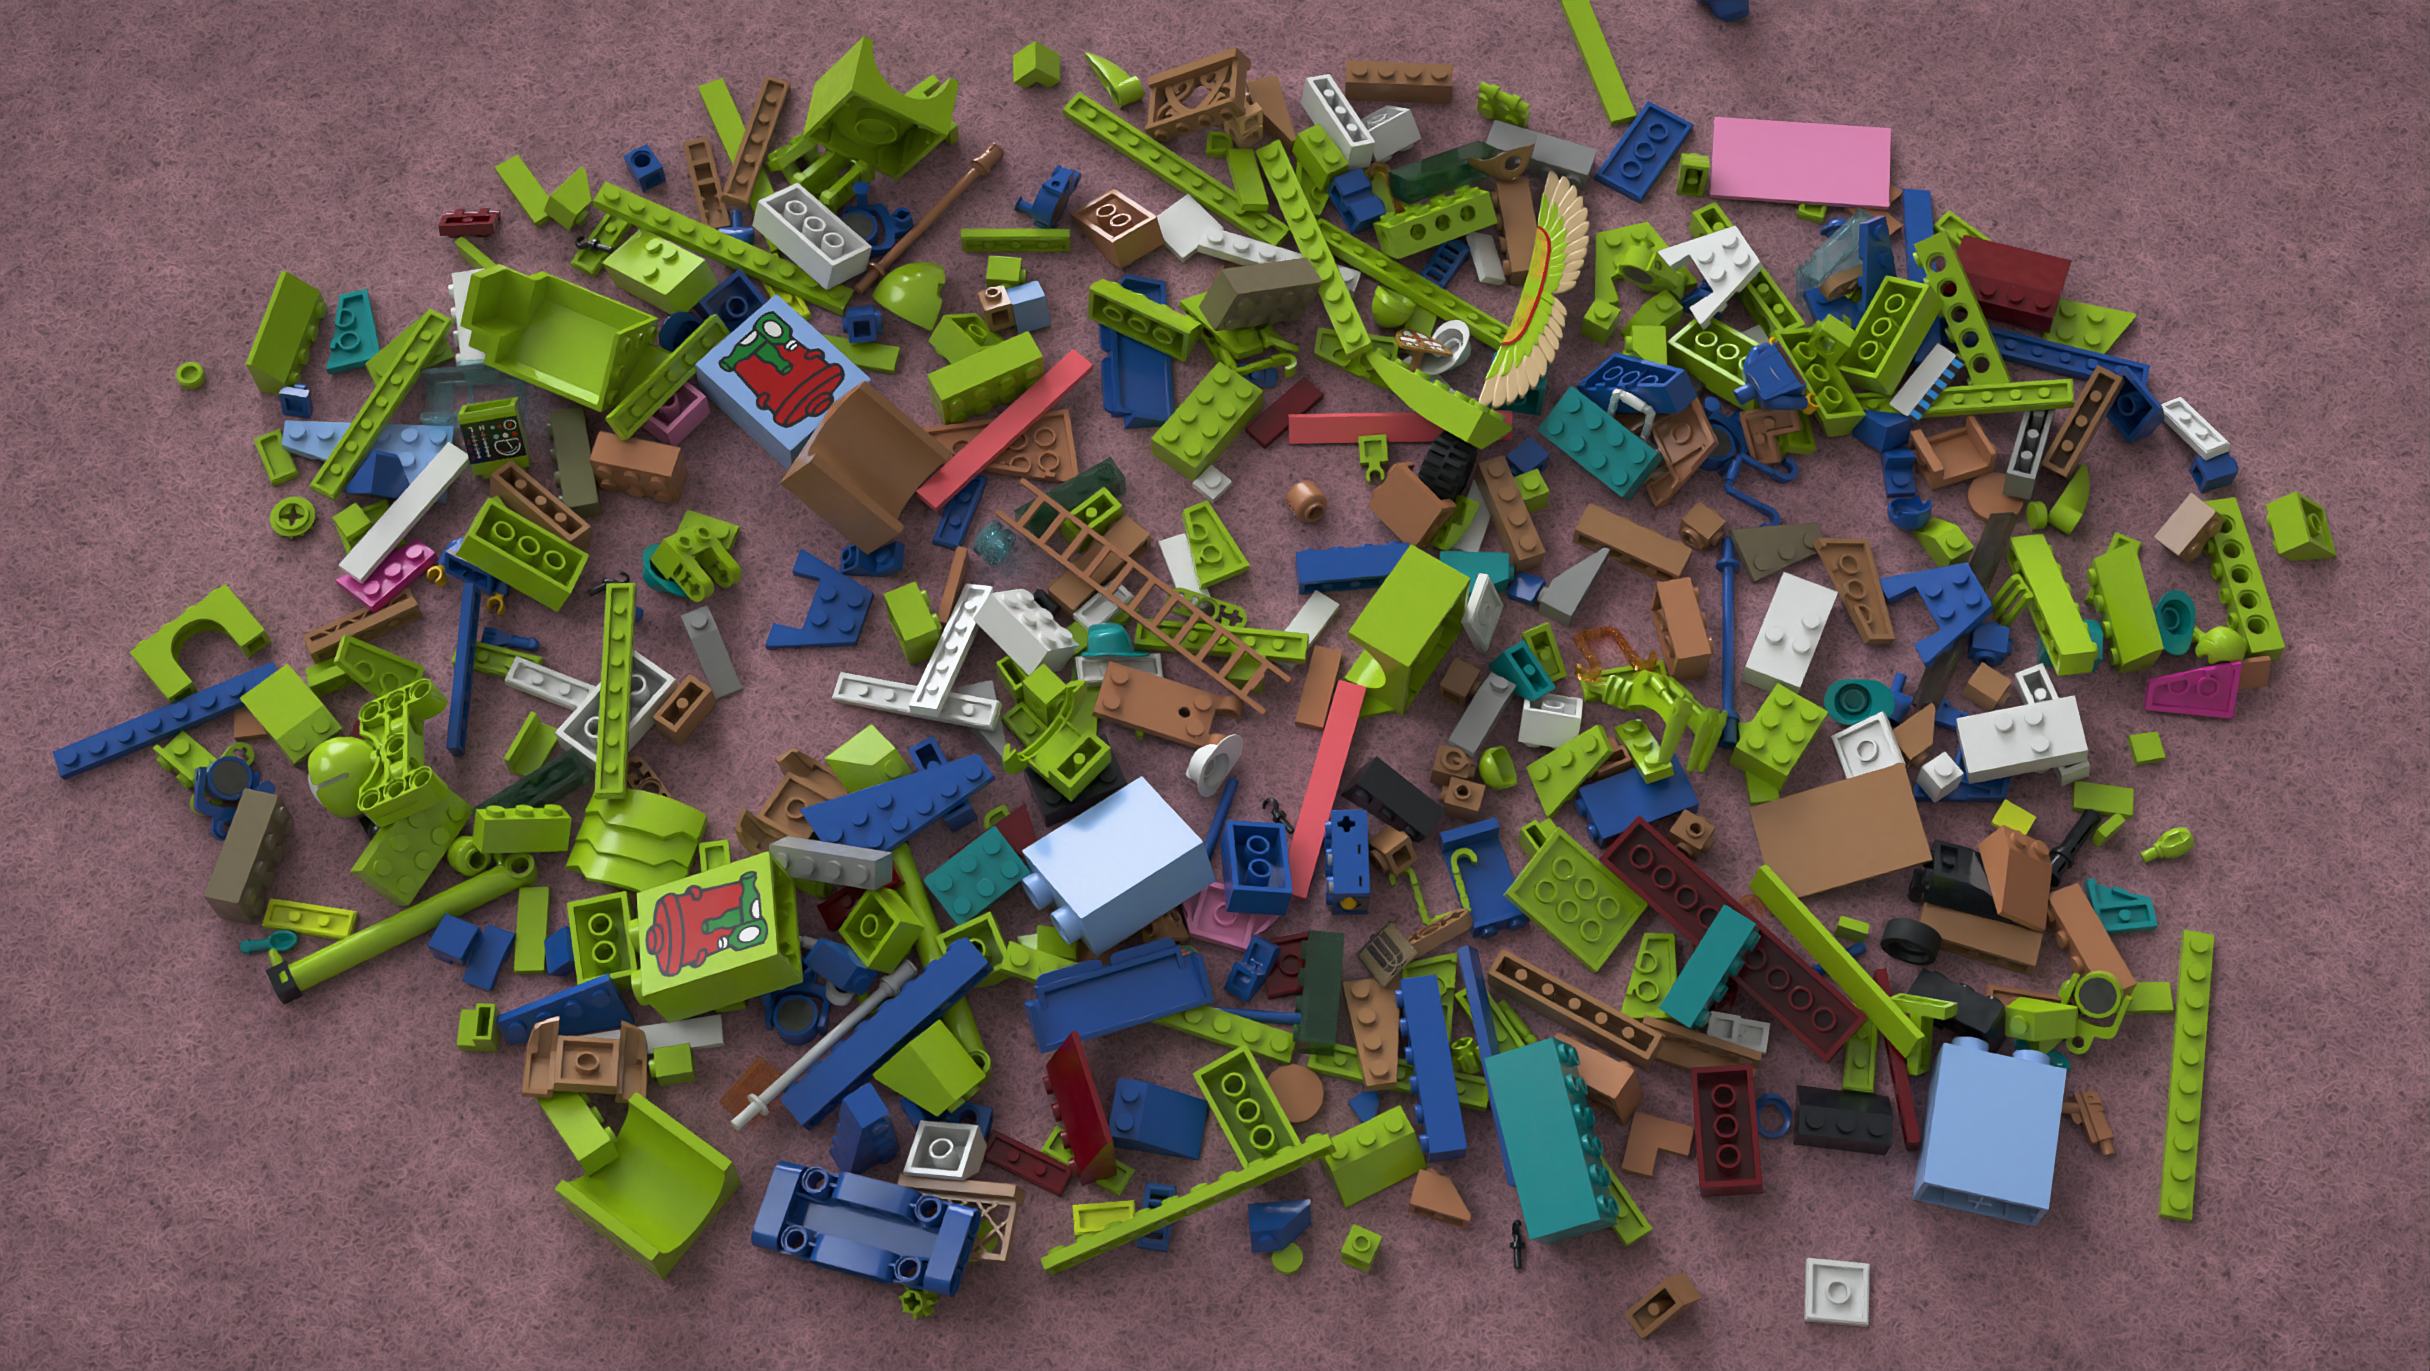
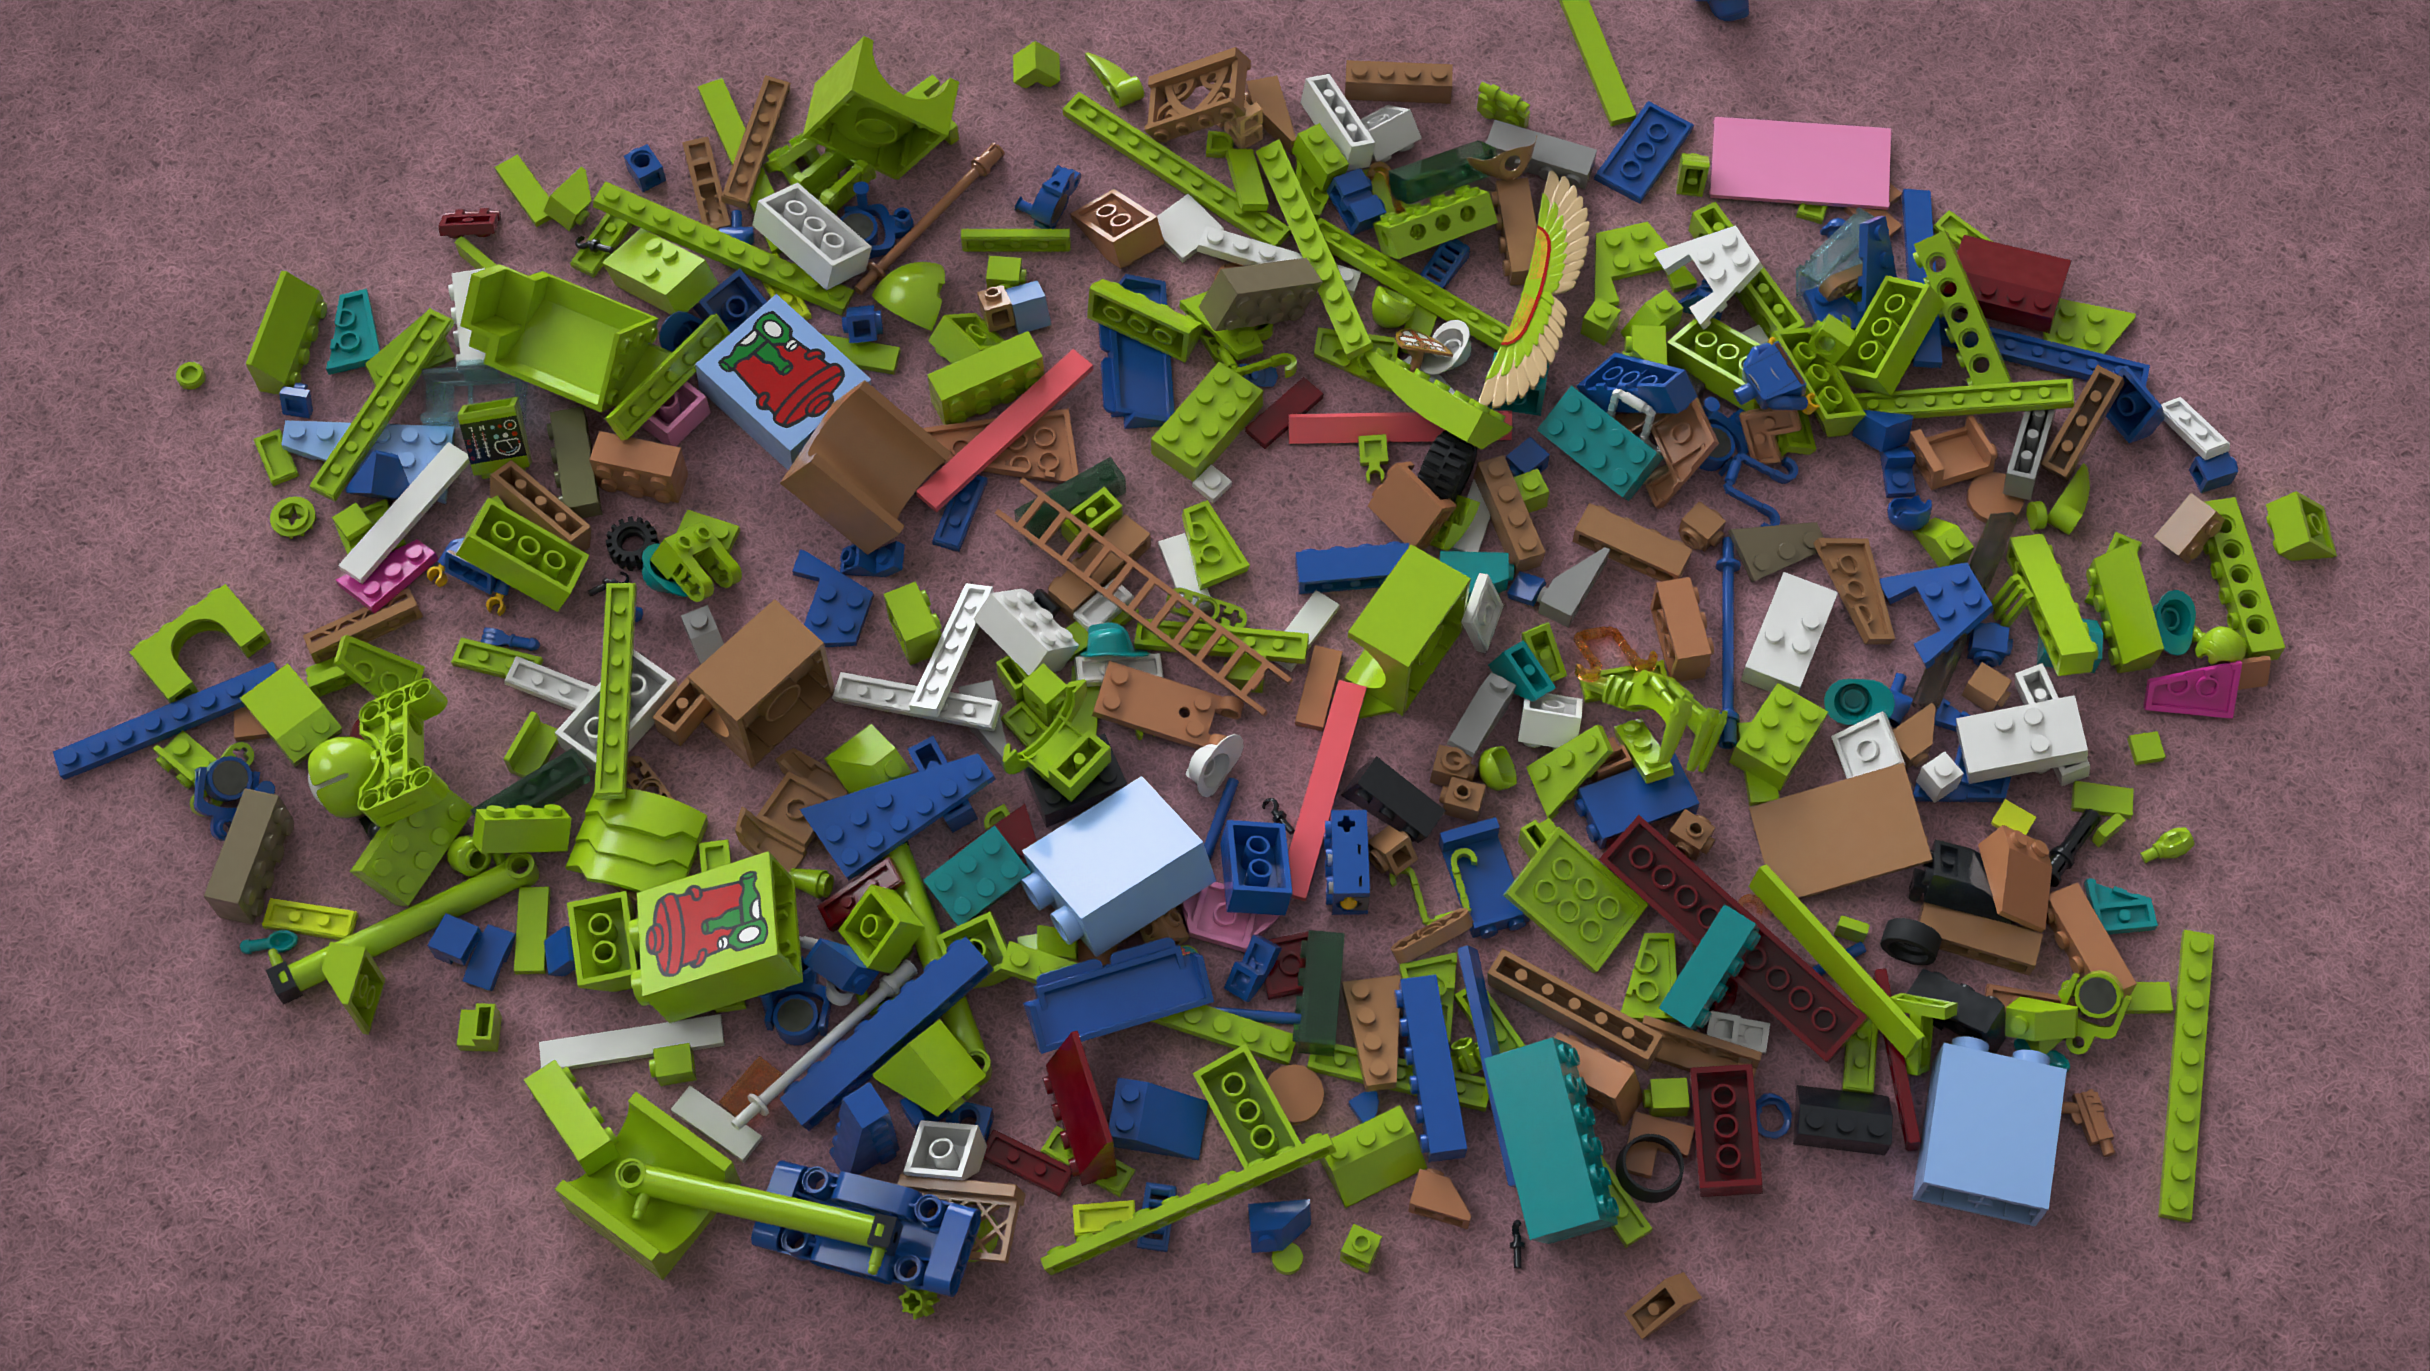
(354, 980): none -> lime slope
(463, 670): blue tile -> none
(581, 1009): blue wing -> none
(585, 1063): medium nougat piece -> none
(624, 531): none -> black tyre
(716, 1124): none -> white tile
(764, 683): none -> medium nougat piece
(833, 862): light grey brick -> none
(877, 1231): none -> lime piece
(953, 585): nougat tile -> none
(994, 542): clear light blue wheel -> none
(1272, 338): lime piece -> none
(1306, 501): nougat head -> none
(1386, 953): clear smoke piece -> none
(1460, 682): medium nougat brick -> none
(1485, 258): white tile -> none
(1516, 1022): lime wheel -> none
(1639, 1192): none -> black tyre
(1651, 271): lime piece -> none
(1667, 1097): none -> lime brick
(1837, 1292): white tile -> none
(1927, 382): white sticker -> none

